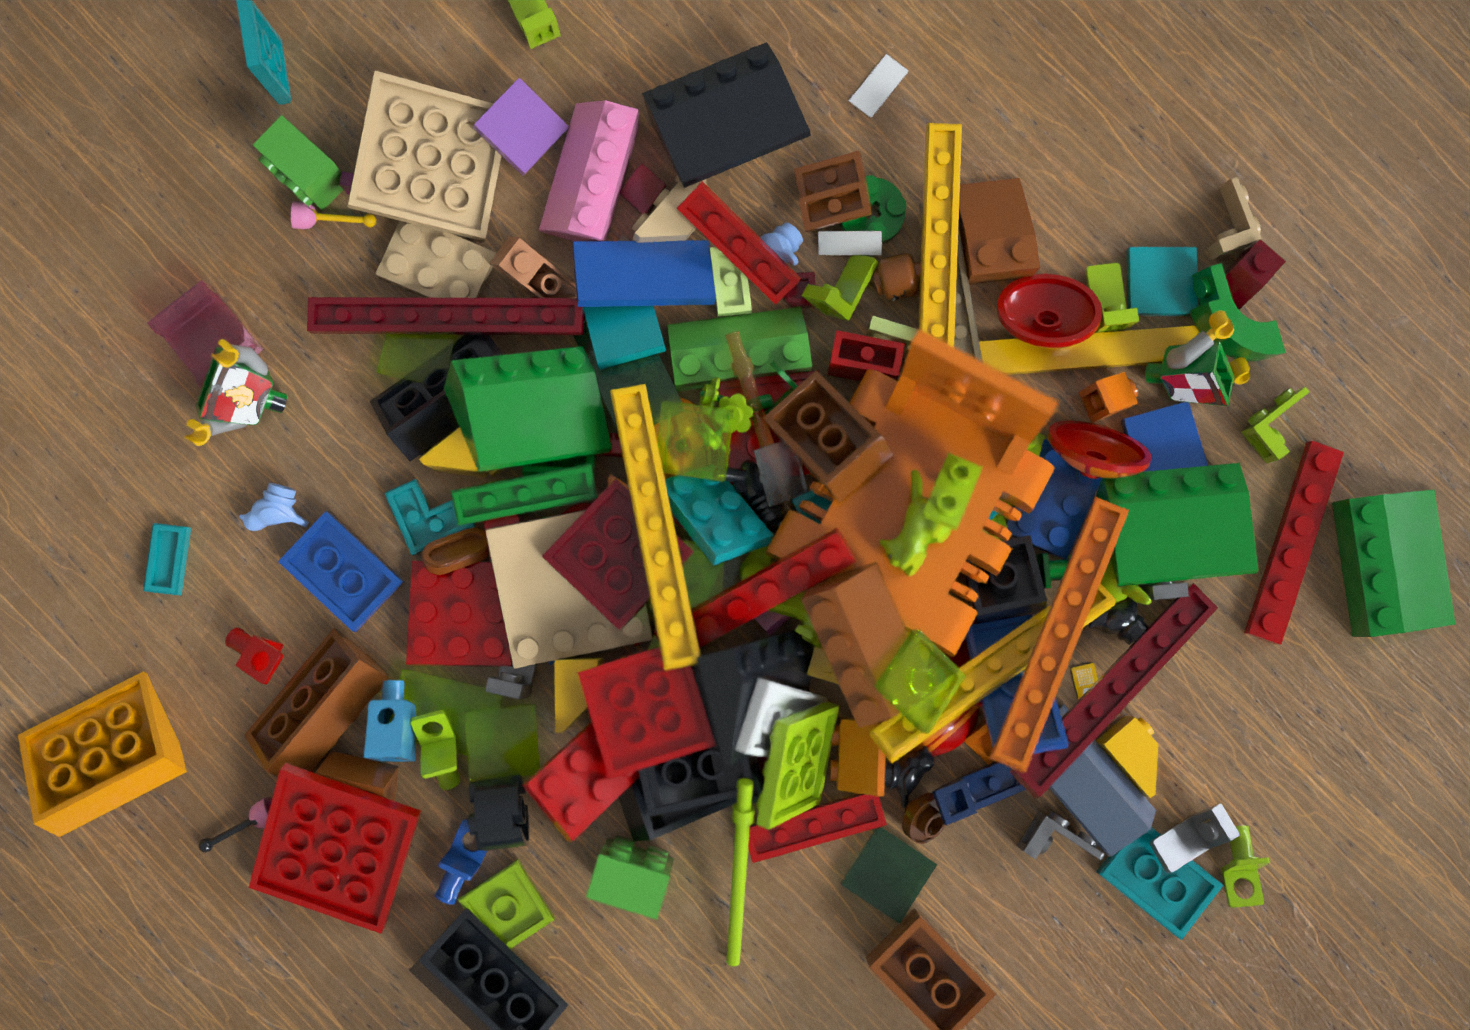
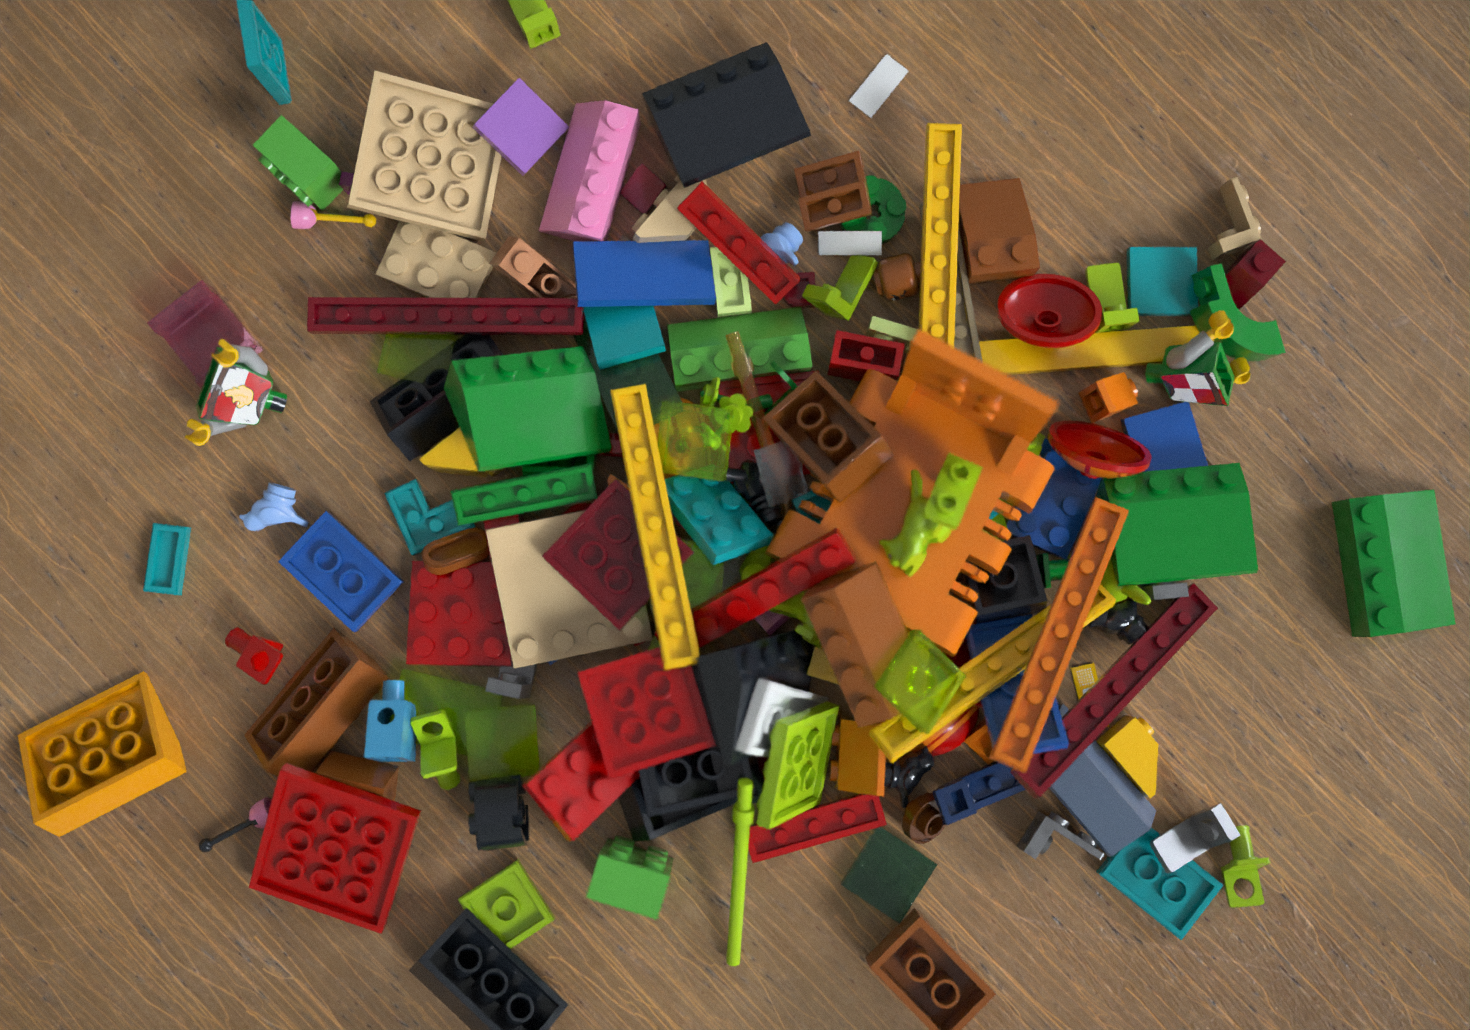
(459, 864): blue bracket -> none
(569, 695): yellow slope -> none
(1263, 438): lime bracket -> none
(1294, 542): red plate -> none

